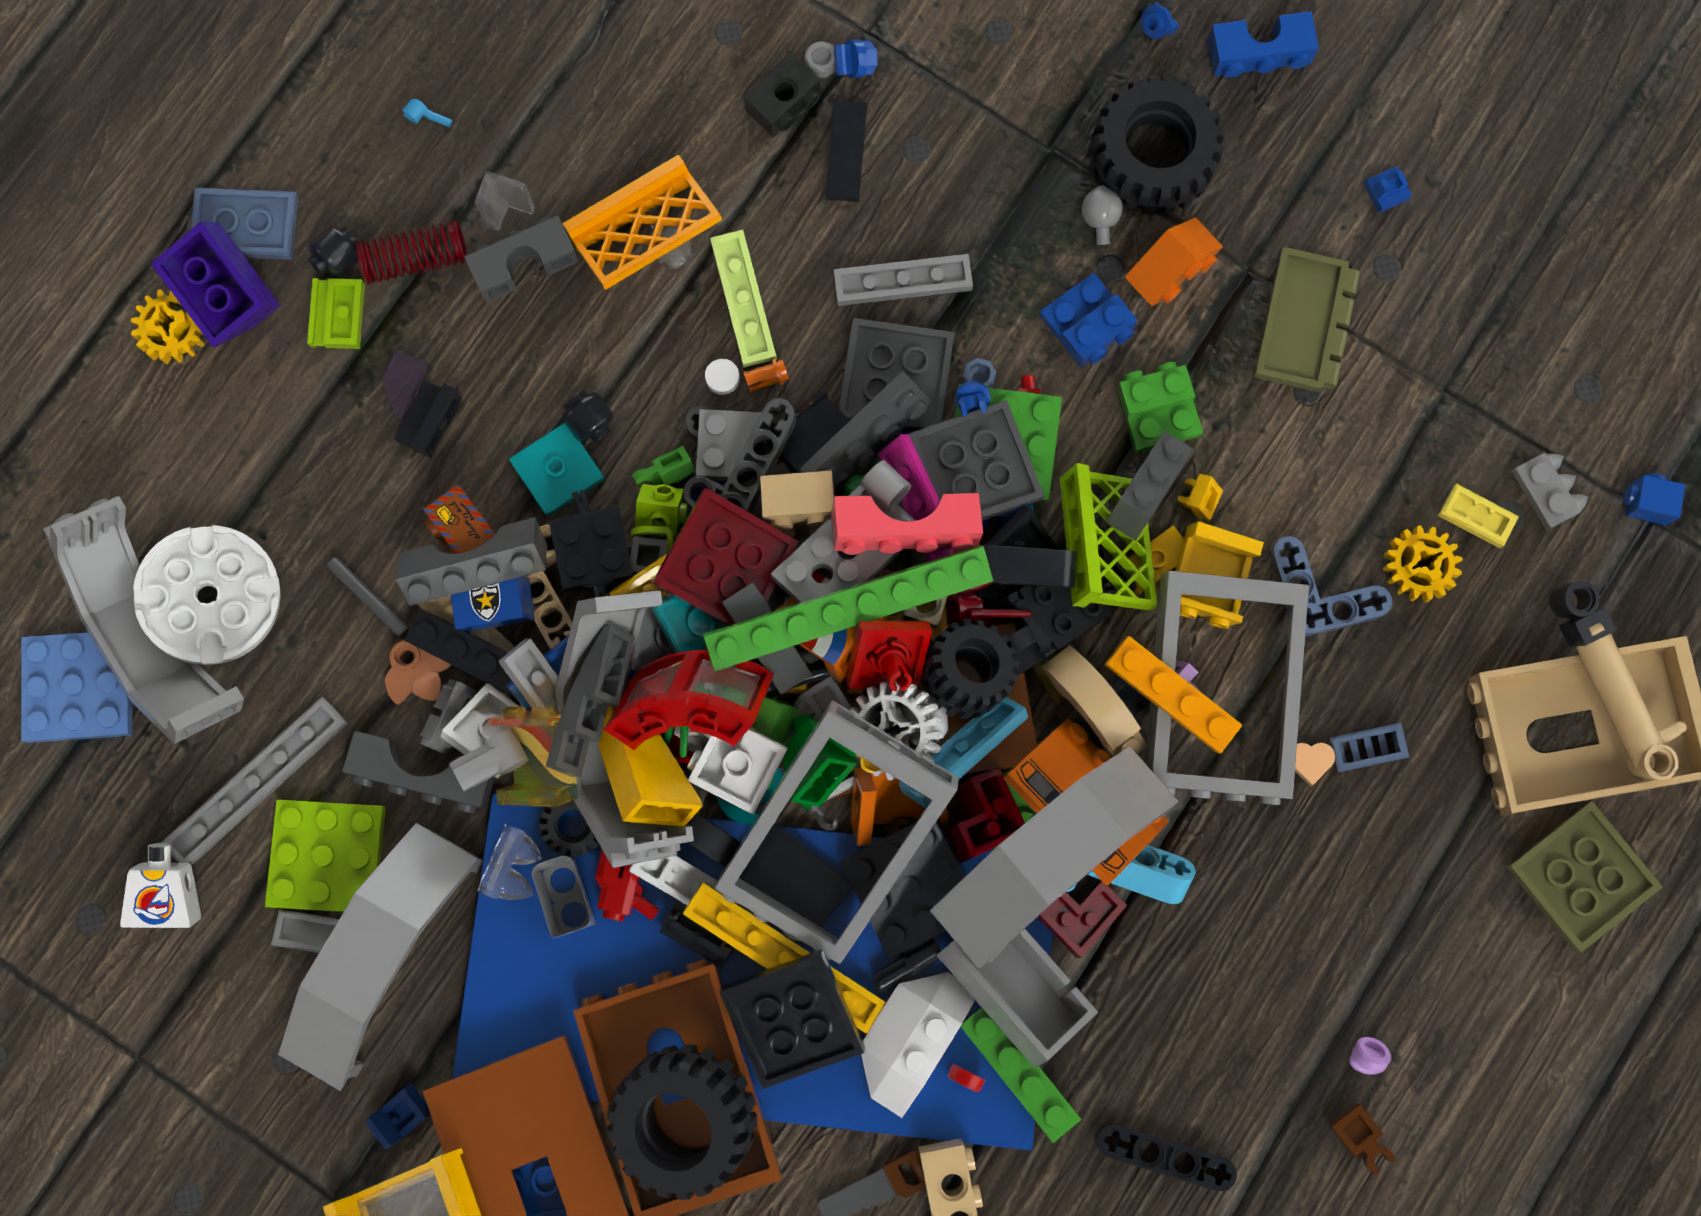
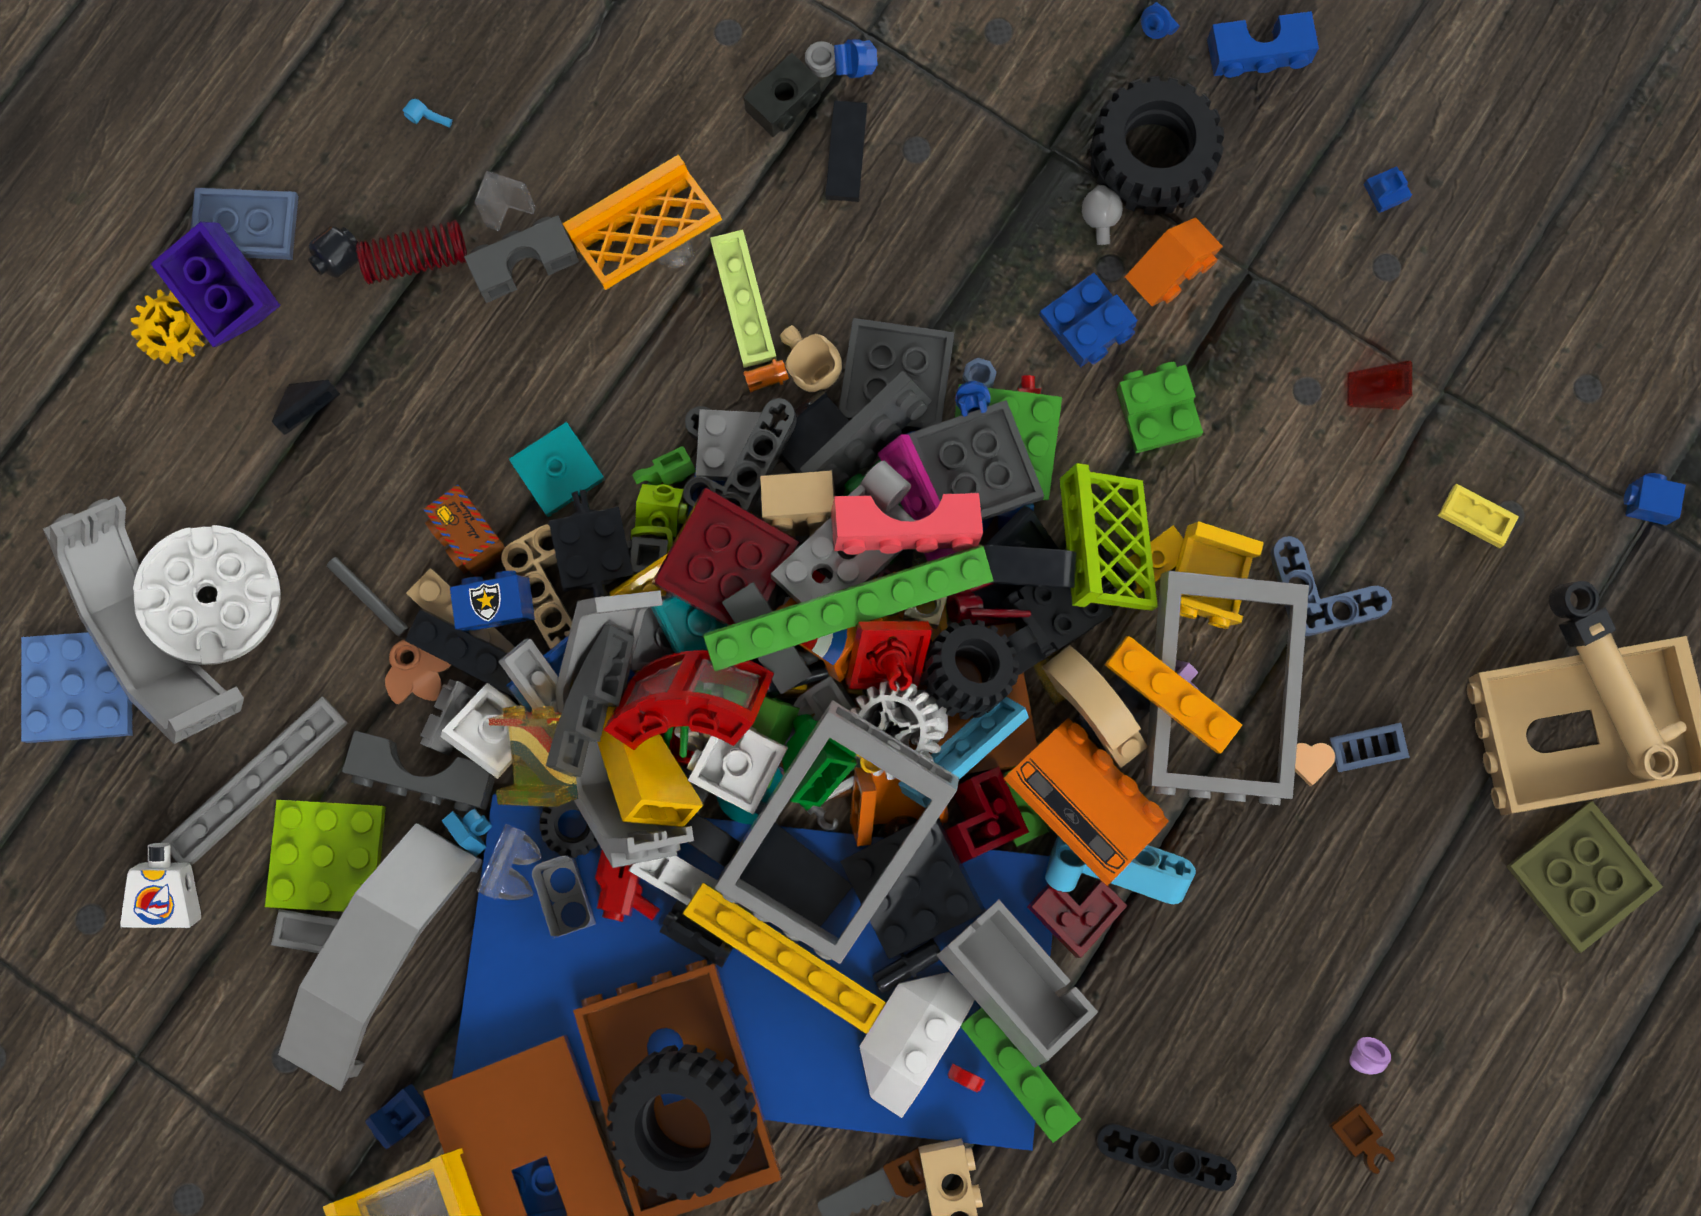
(301, 402): none -> black slope
(336, 313): lime plate -> none
(403, 381): clear purple tile -> none
(428, 418): black panel -> none
(468, 829): none -> dark azure tile
(497, 755): light grey piece -> none
(511, 553): dark grey arch -> none
(587, 416): black head -> none
(722, 376): white tile -> none
(792, 1019): black plate -> none
(812, 361): none -> tan hair
(903, 279): light grey plate -> none
(1051, 854): light grey panel -> none
(1149, 485): dark grey arch -> none
(1203, 497): yellow tile -> none
(1303, 320): olive hinge -> none
(1380, 386): none -> clear red slope
(1417, 551): yellow gear -> none
(1549, 490): light grey plate -> none

